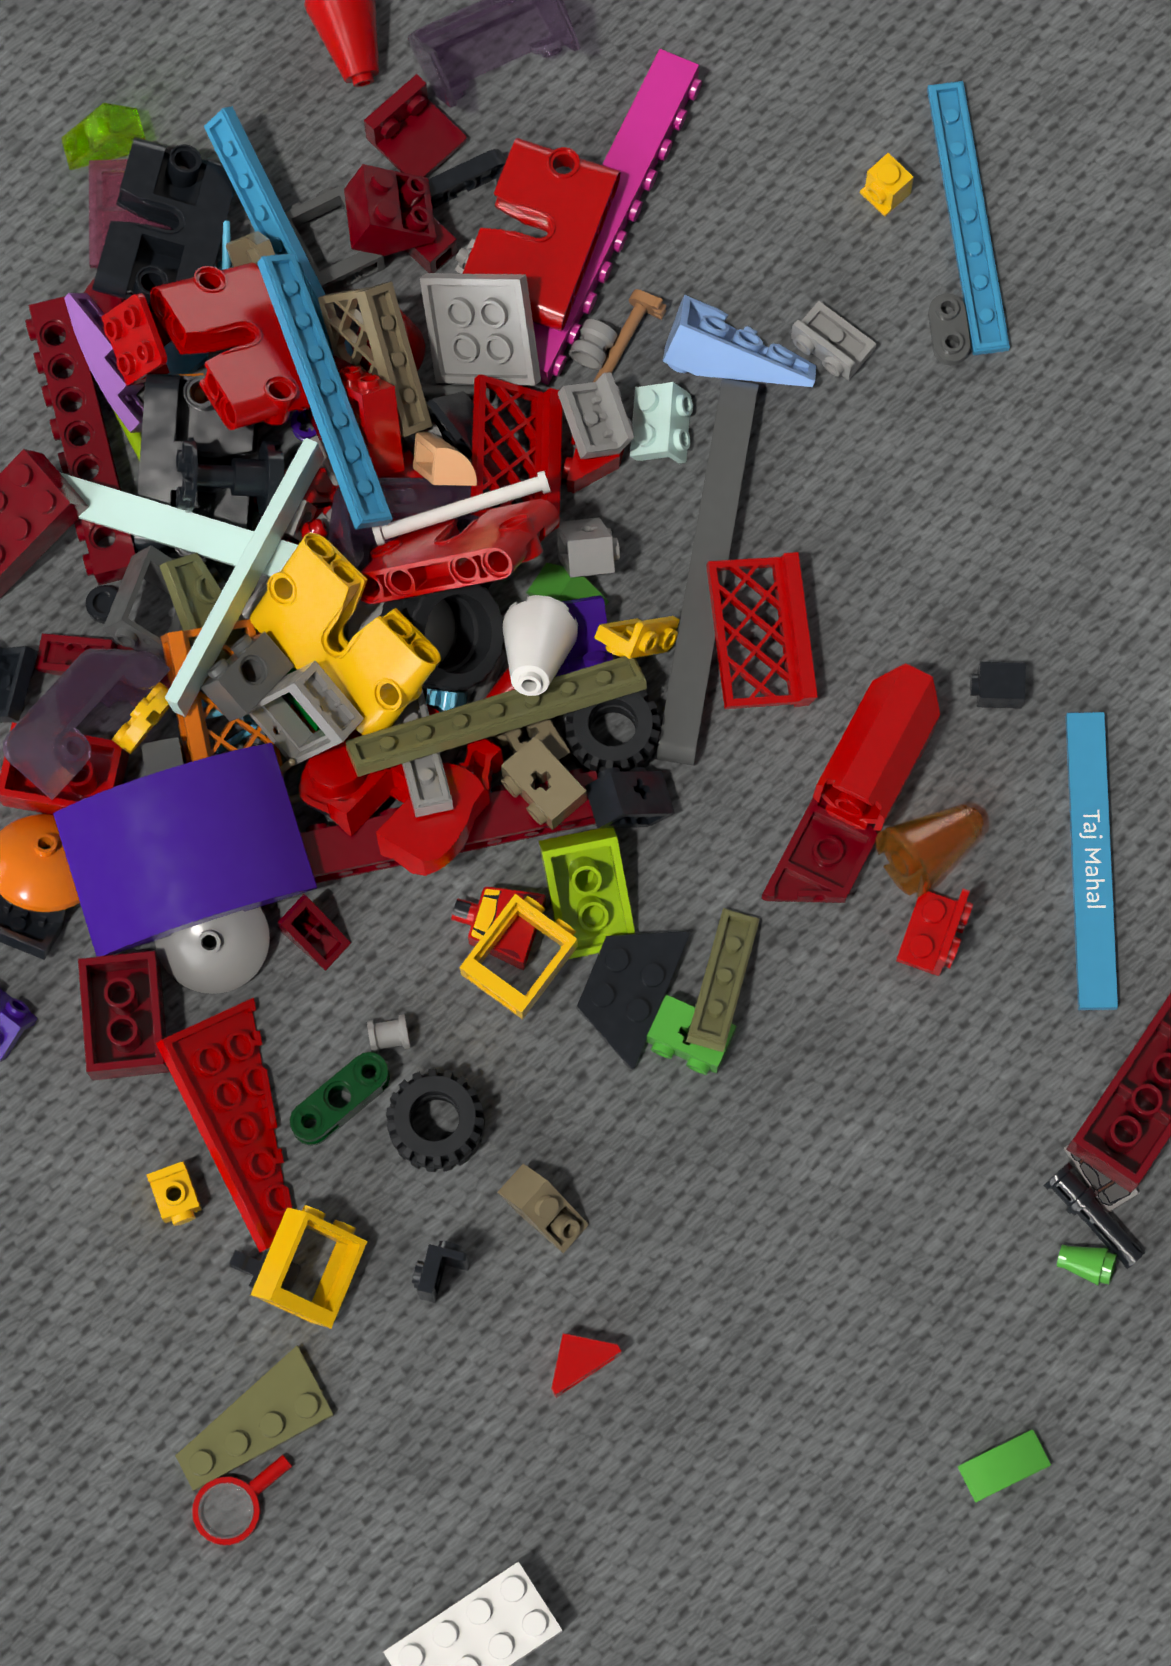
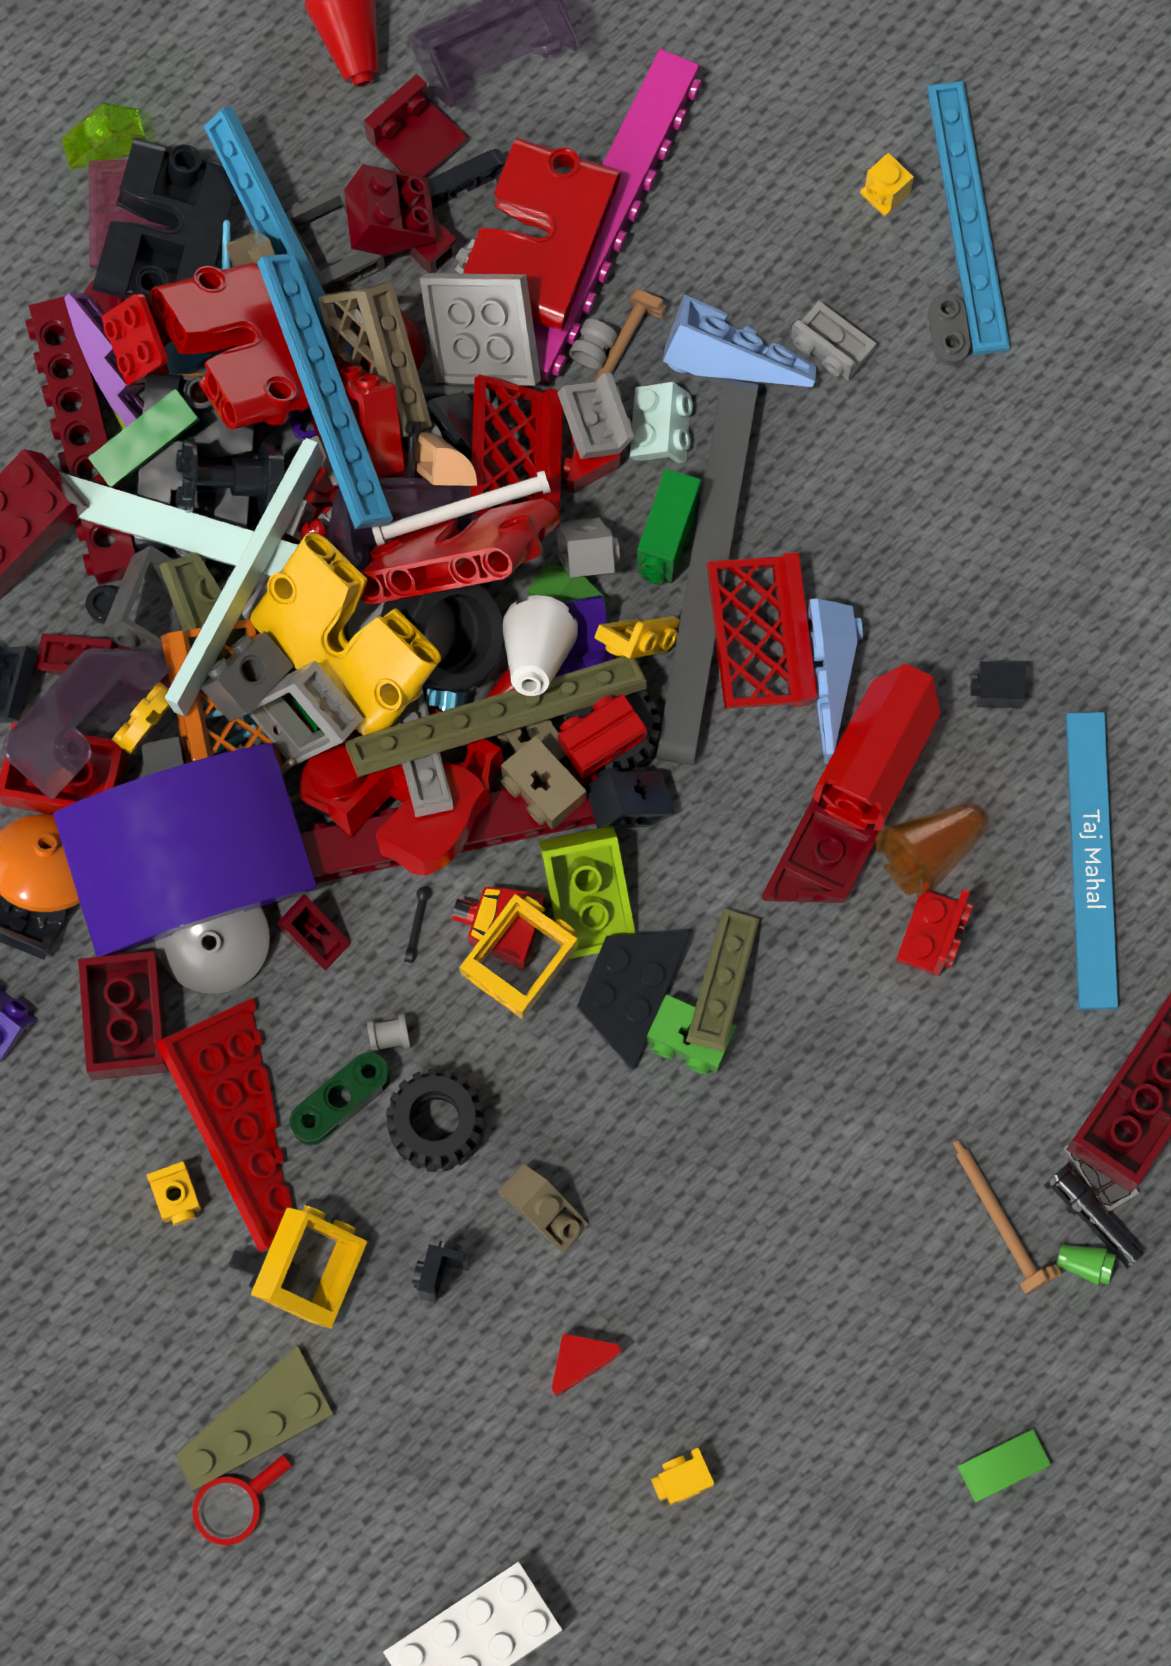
(144, 438): none -> tile
(412, 429): none -> black hinge
(423, 895): none -> black hinge
(601, 734): none -> red brick
(668, 527): none -> green window
(682, 1478): none -> yellow brick
(833, 648): none -> light blue wedge
(1034, 1278): none -> medium nougat piece

